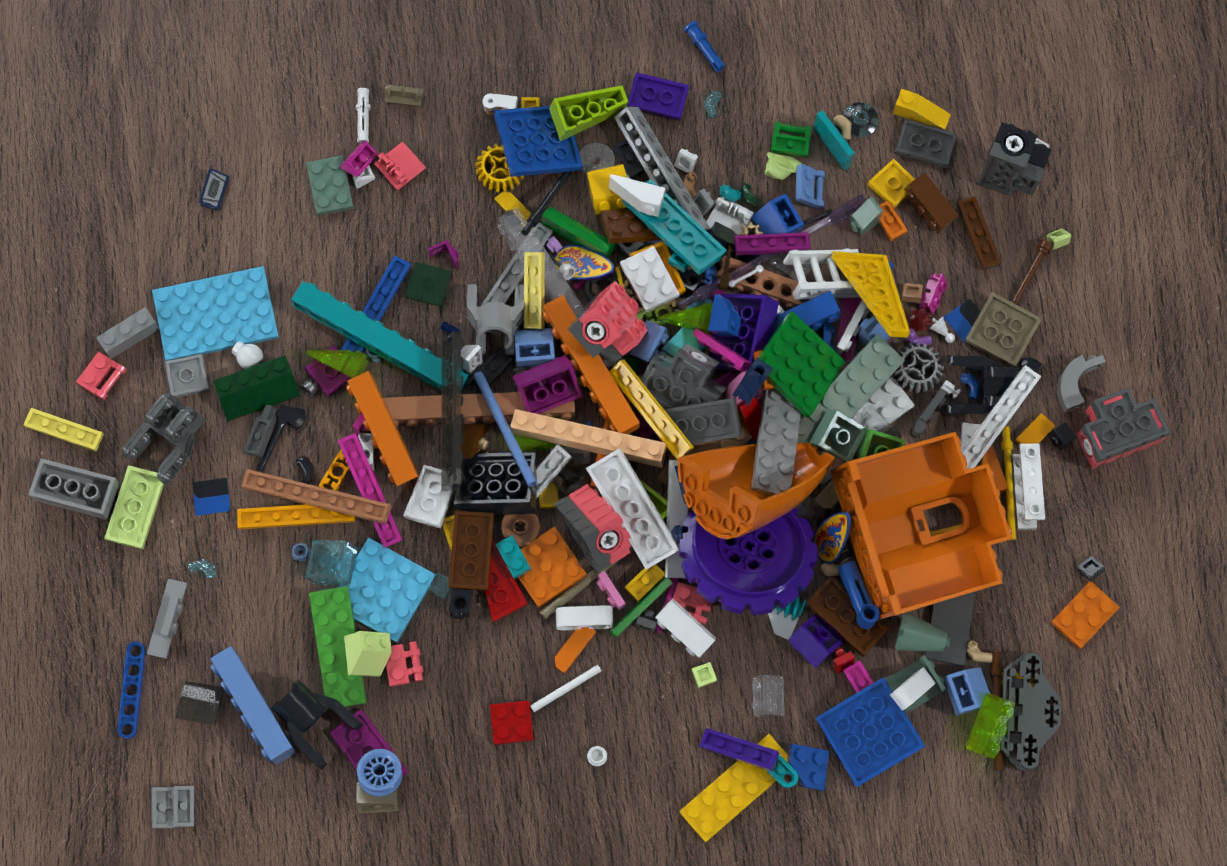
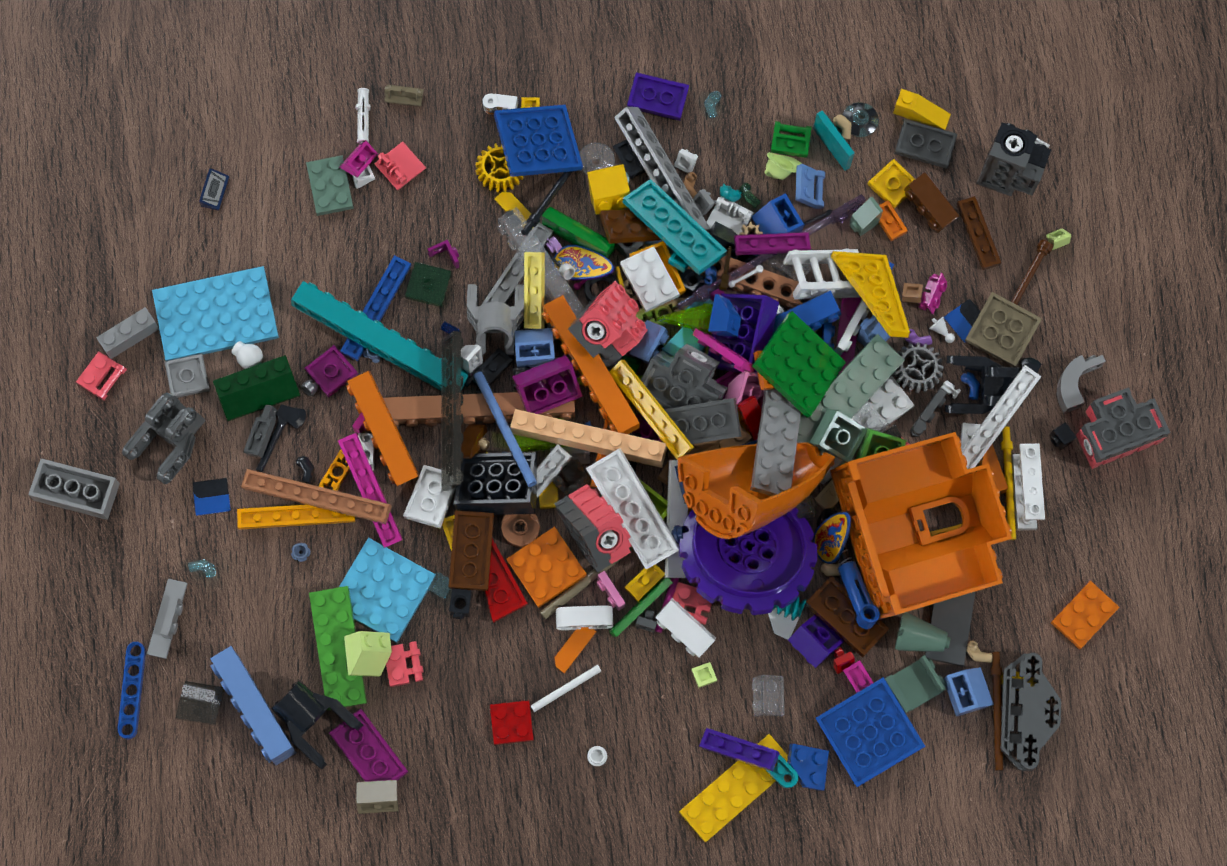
(63, 429): light yellow plate -> none
(134, 508): yellowish green plate -> none
(172, 807): light grey slope -> none
(331, 562): clear light blue brick -> none
(344, 361): clear neon green slope -> none
(393, 772): medium blue wheel -> none
(513, 556): teal plate -> none
(584, 110): lime wedge -> none
(640, 195): white slope -> none
(700, 40): blue pin -> none
(752, 381): dark blue brick -> none
(912, 688): white beam -> none
(920, 320): clear red gear -> none
(990, 725): clear neon green brick -> none
(1036, 431): light orange tile -> none
(1091, 568): black tile -> none

